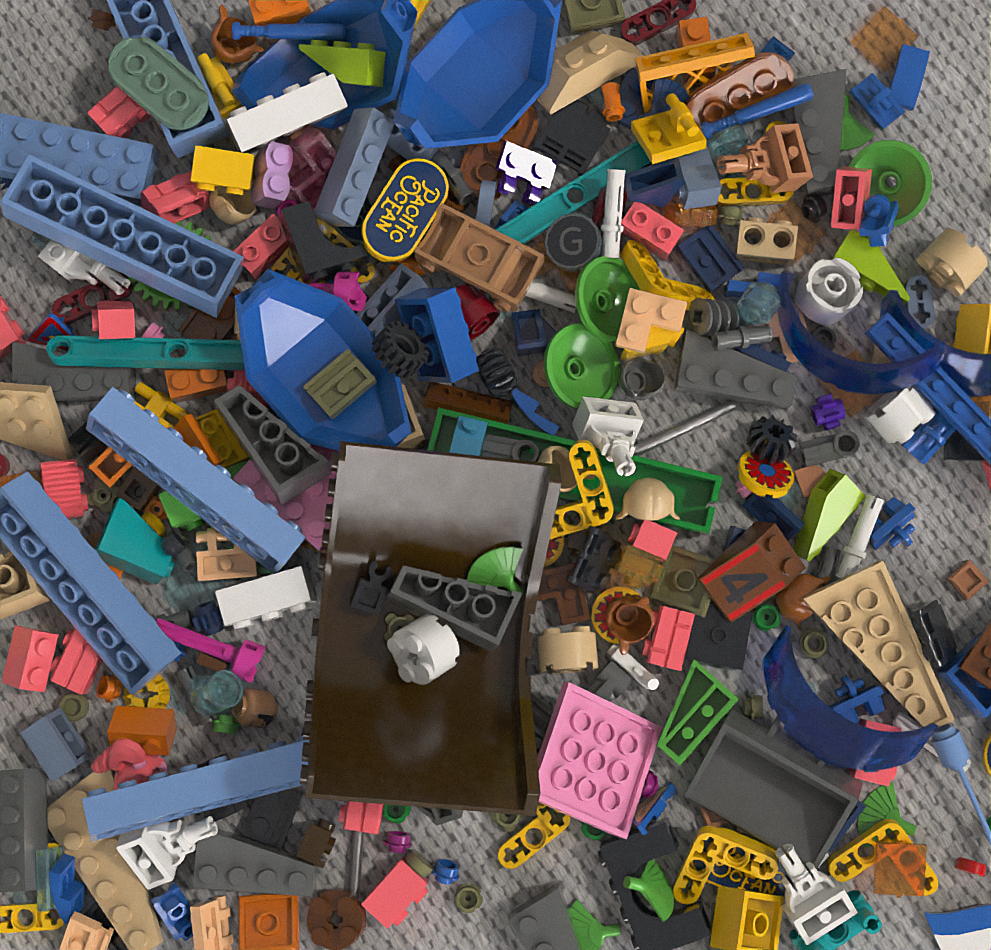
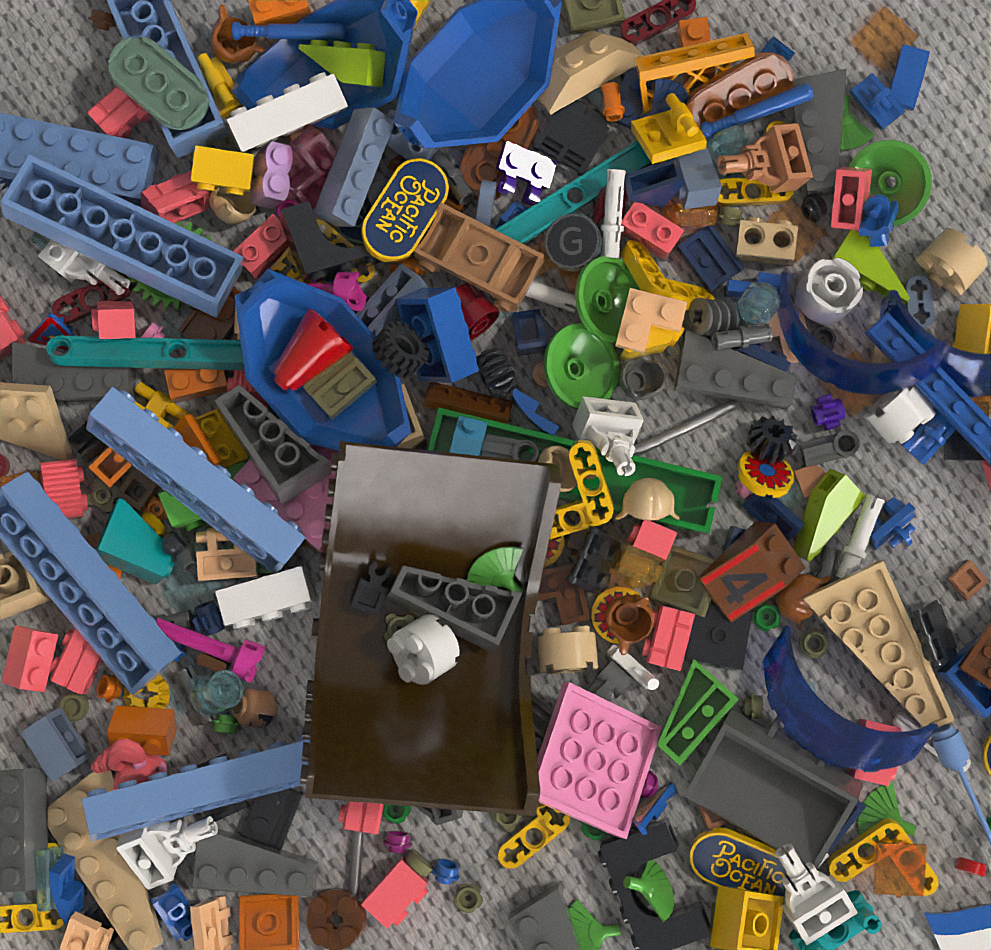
(310, 352): none -> red cone
(317, 842): dark brown brick -> none
(718, 852): yellow beam -> none
(868, 697): blue hips -> none

